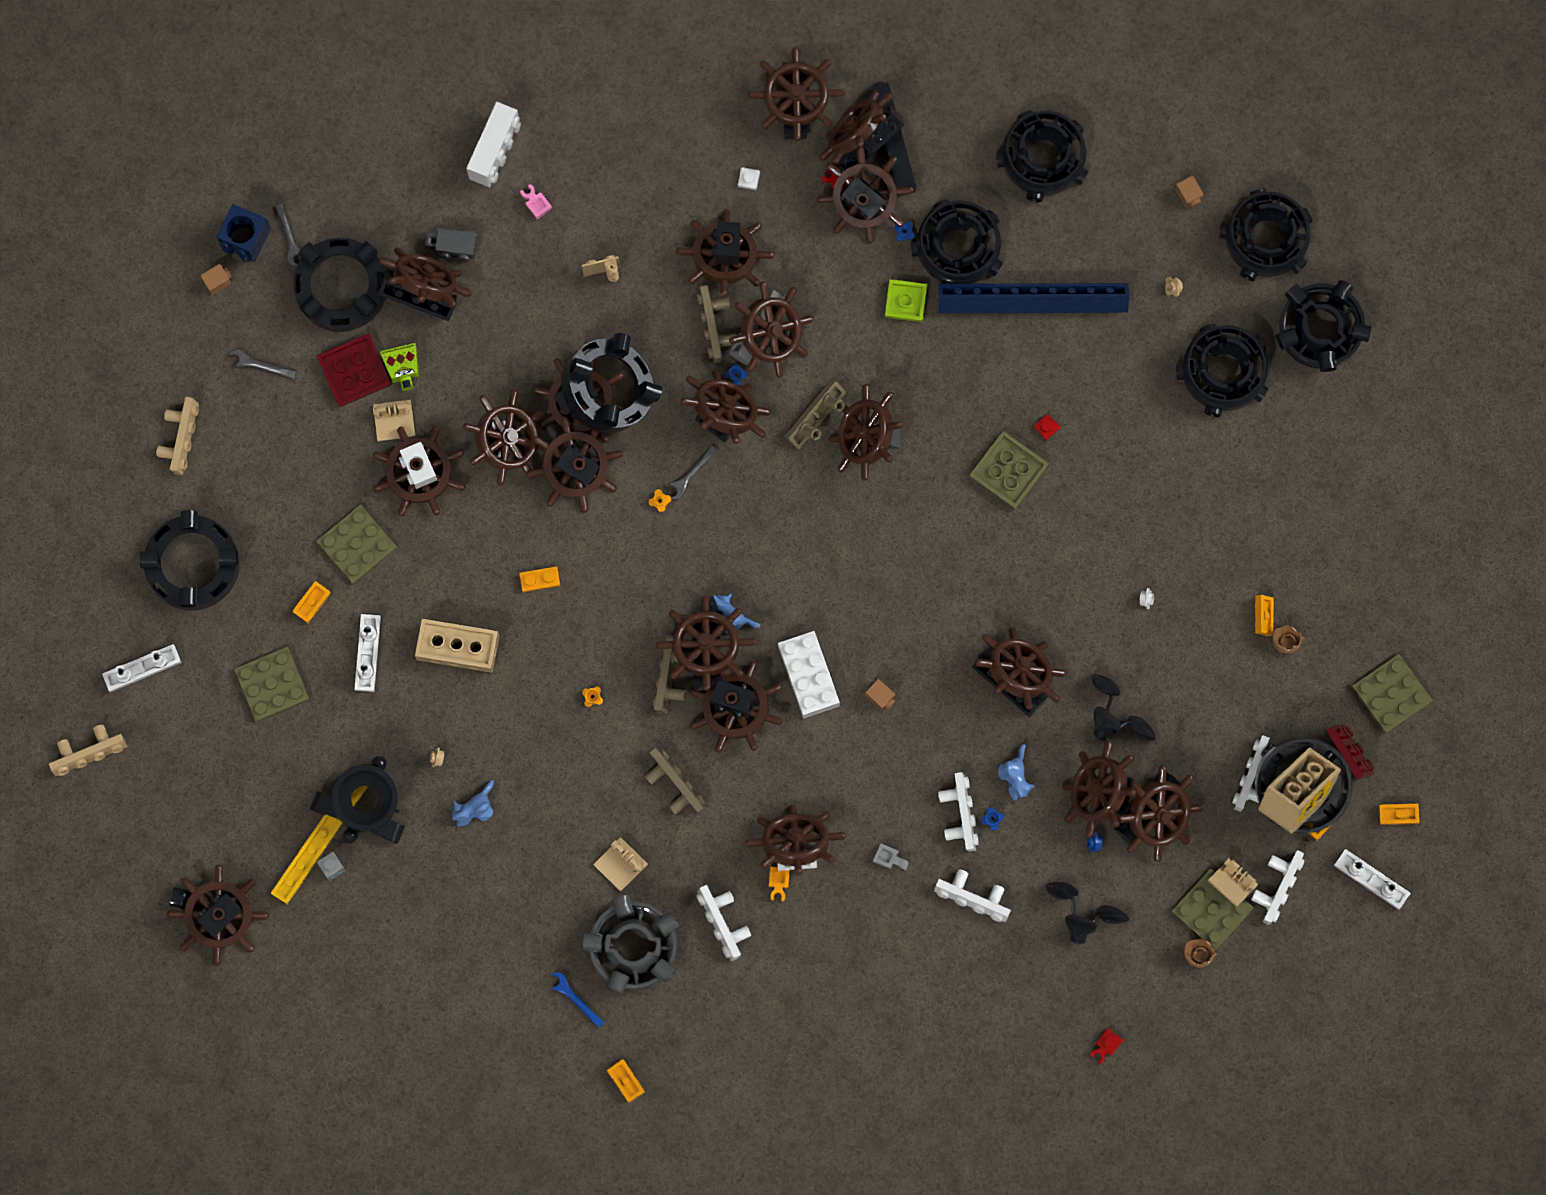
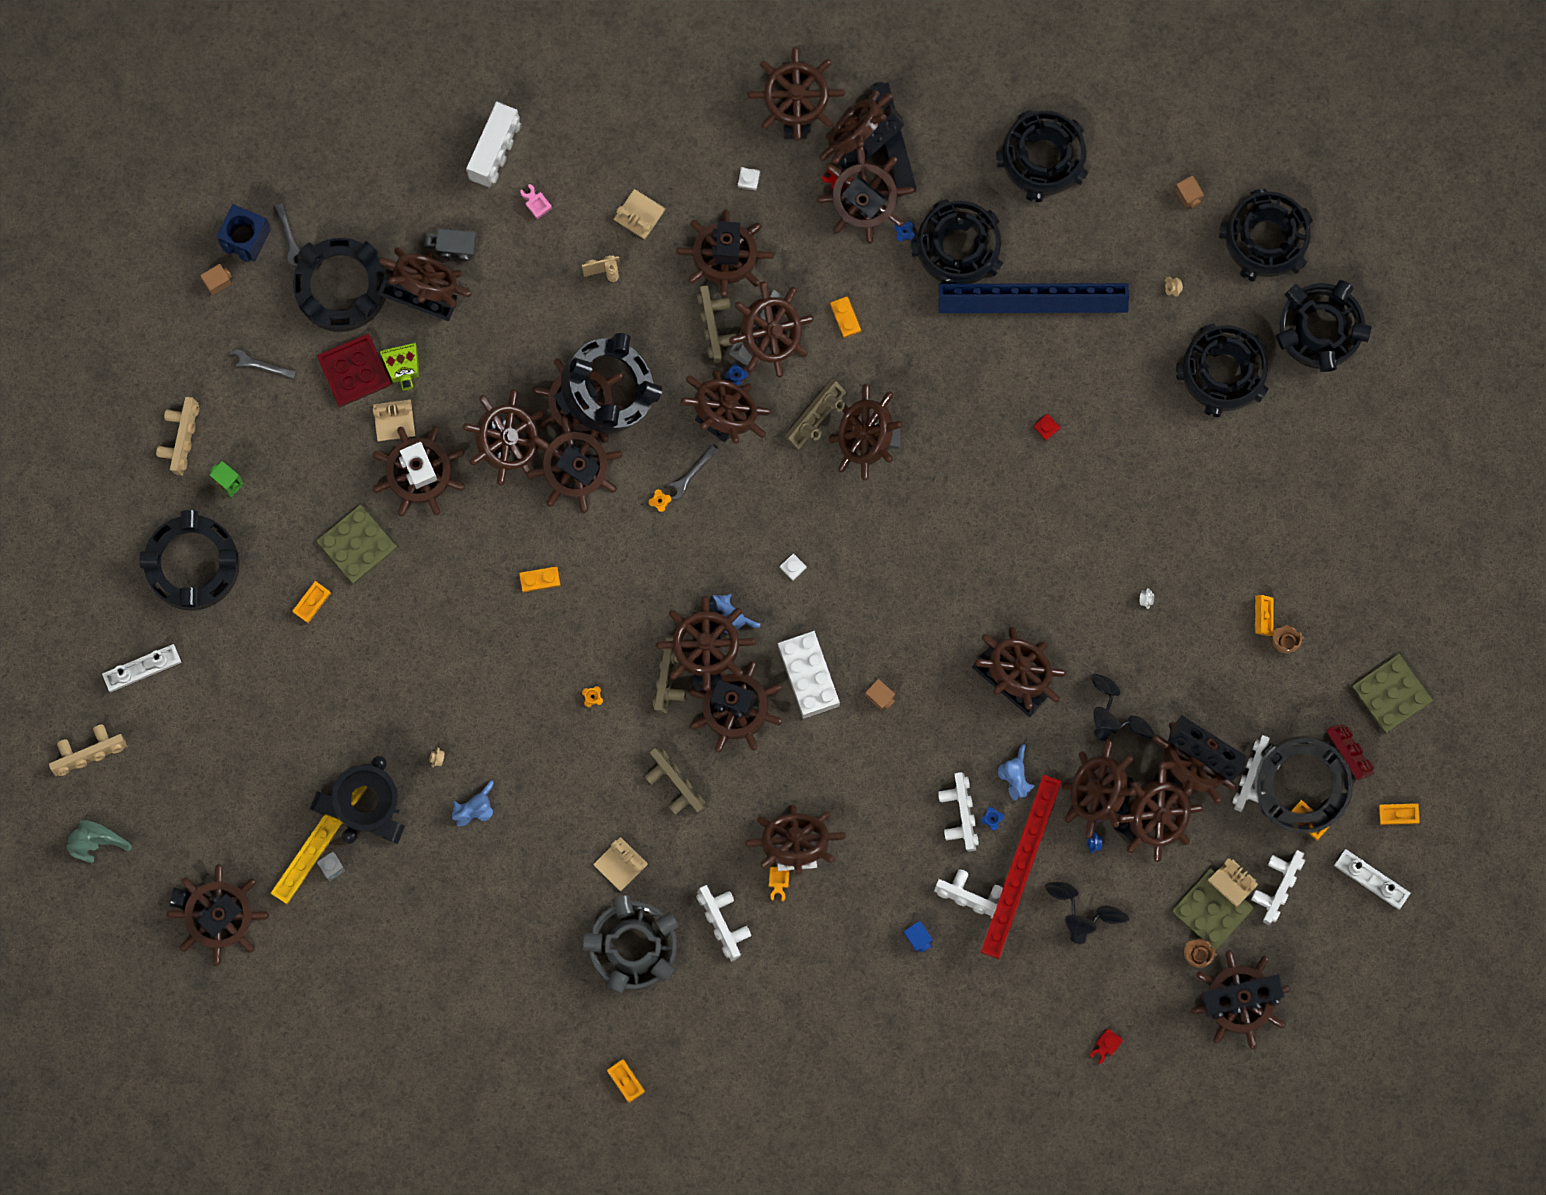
(88, 837): none -> sand green hair
(226, 478): none -> bright green brick
(271, 684): olive plate -> none
(367, 653): white plate -> none
(451, 634): tan brick -> none
(565, 989): blue piece -> none
(639, 214): none -> tan hinge
(793, 567): none -> white plate
(845, 317): none -> light orange plate
(888, 857): light grey plate -> none
(905, 300): lime plate -> none
(918, 937): none -> blue brick
(1009, 470): olive plate -> none
(1020, 867): none -> red plate
(1201, 755): none -> brick
(1240, 997): none -> brick
(1299, 790): tan brick -> none

